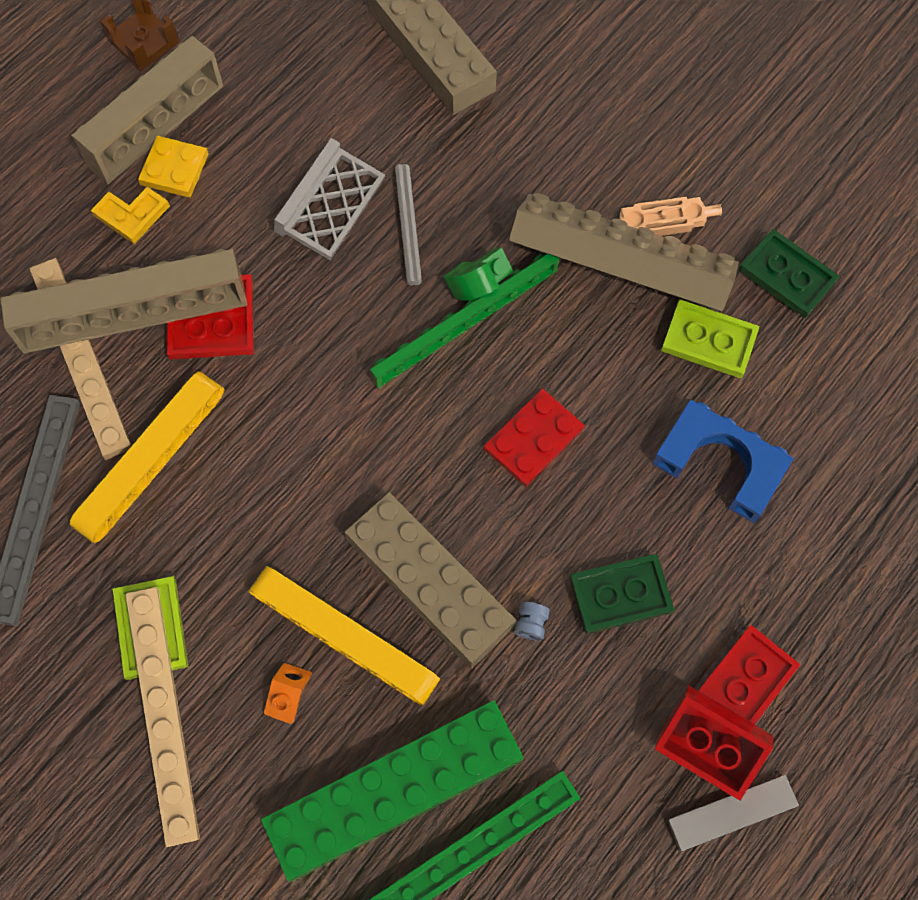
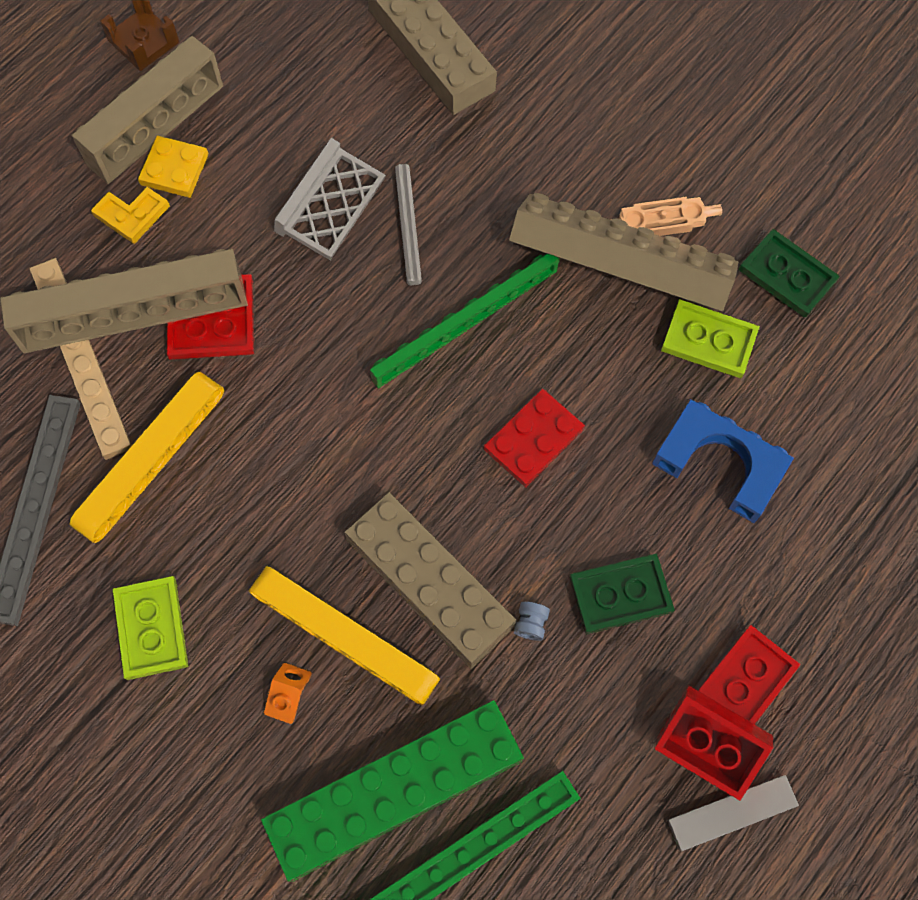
(162, 717): tan plate -> none
(478, 278): green brick -> none

